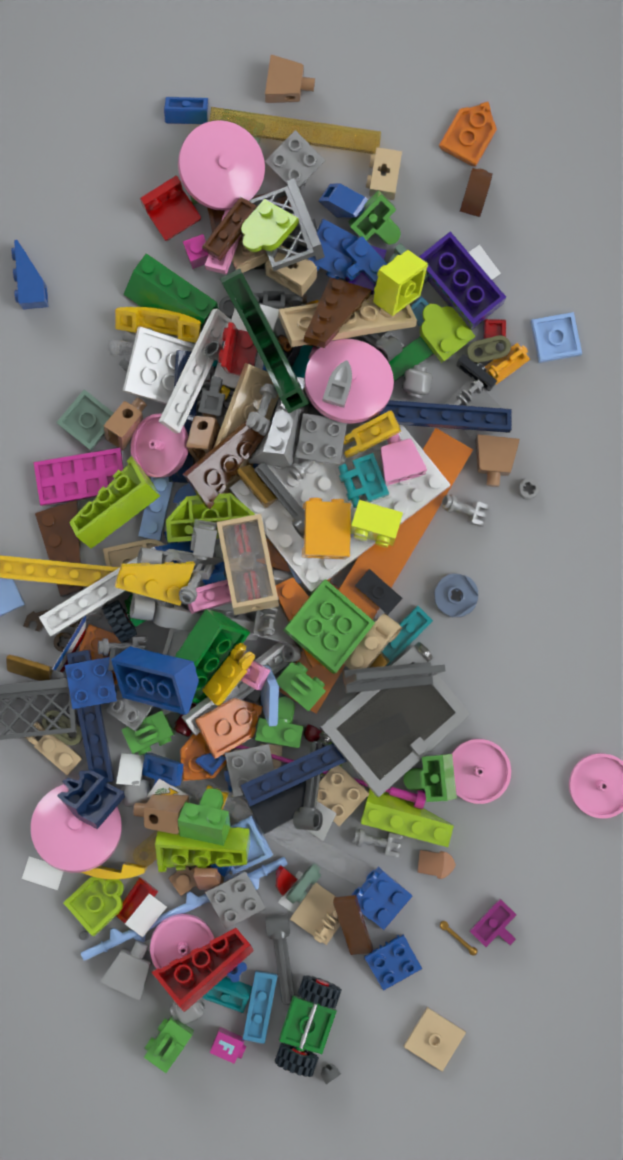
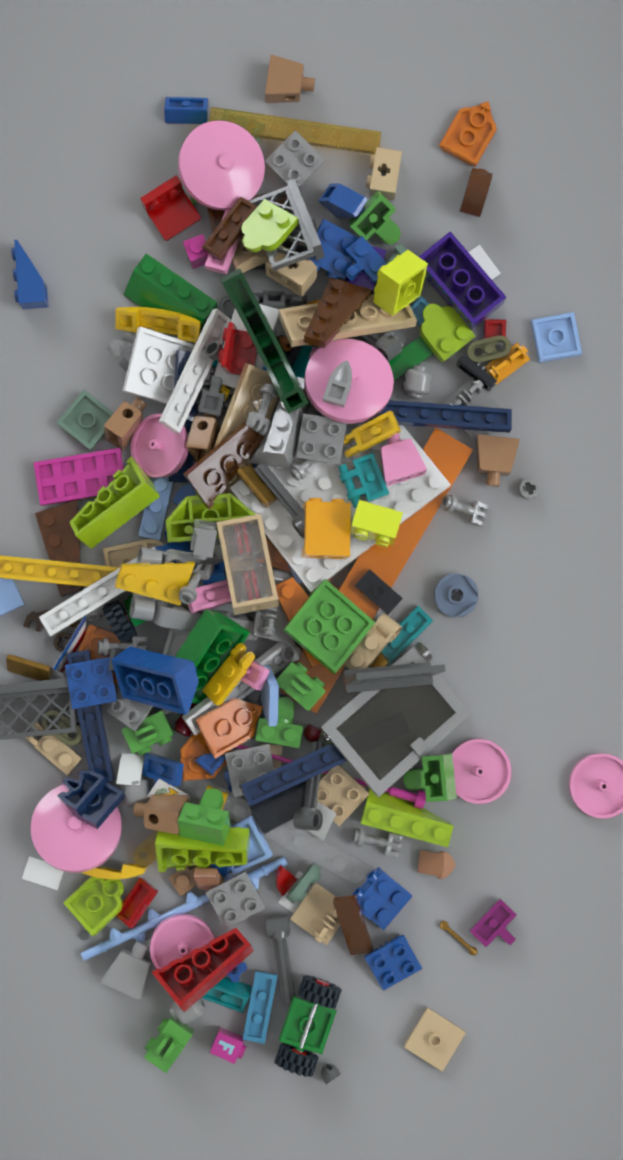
(145, 915): white sticker -> none

